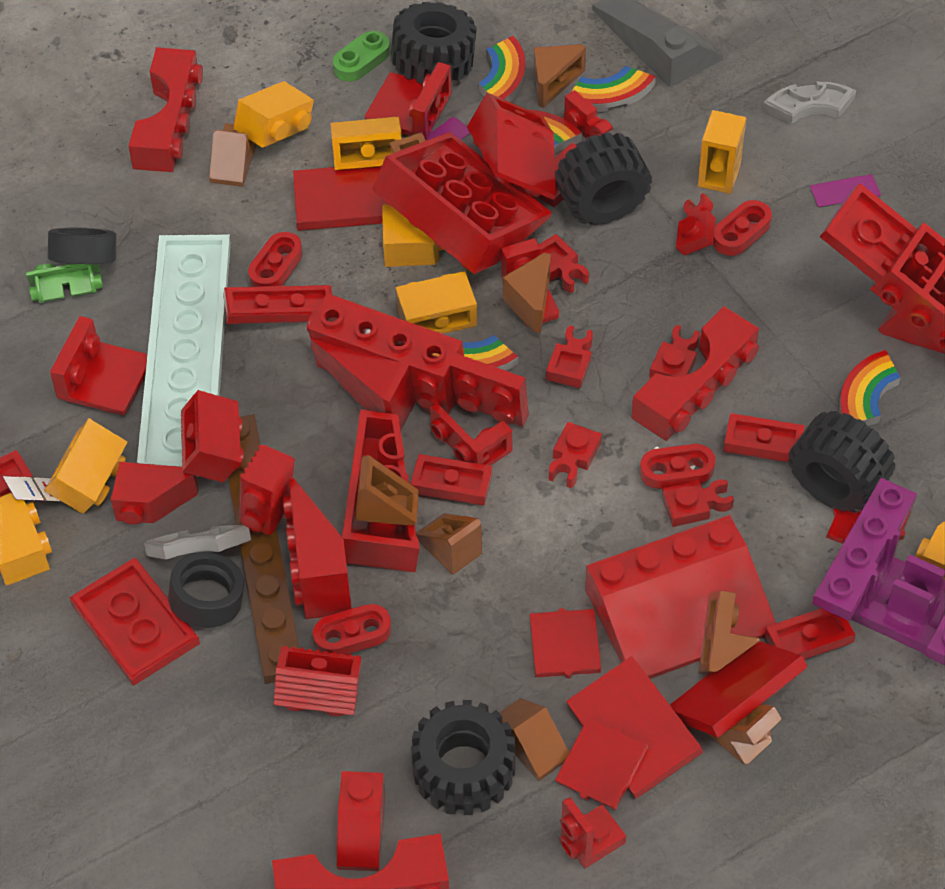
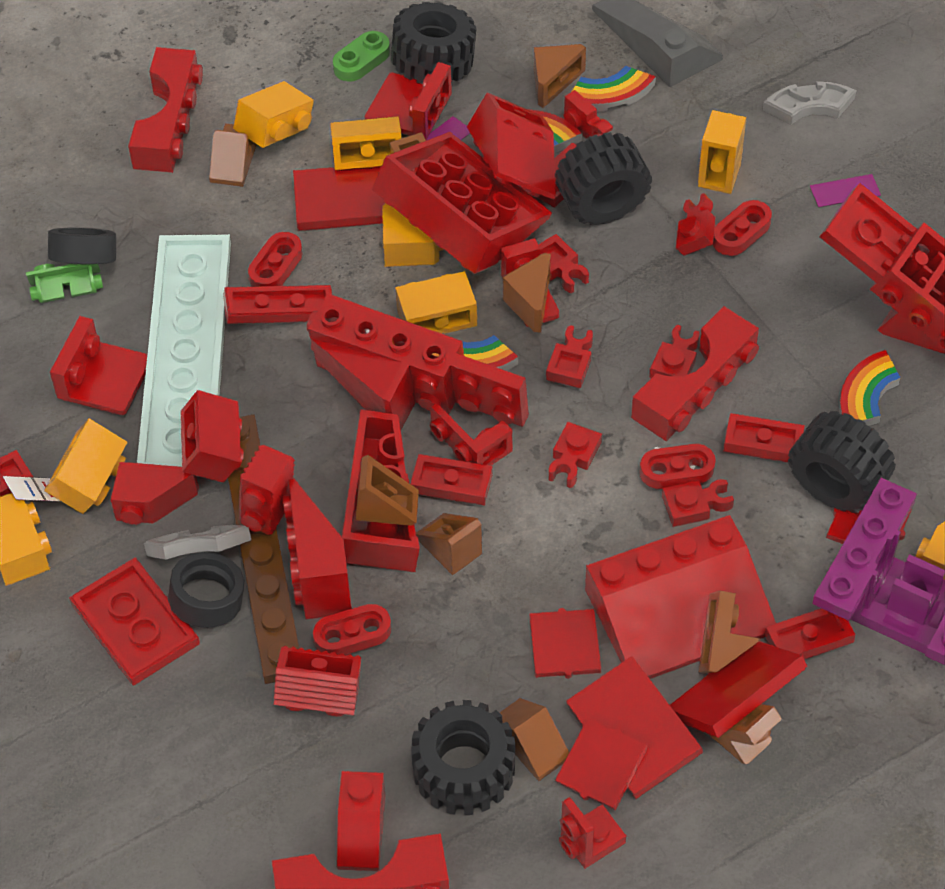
(507, 70): tile -> none

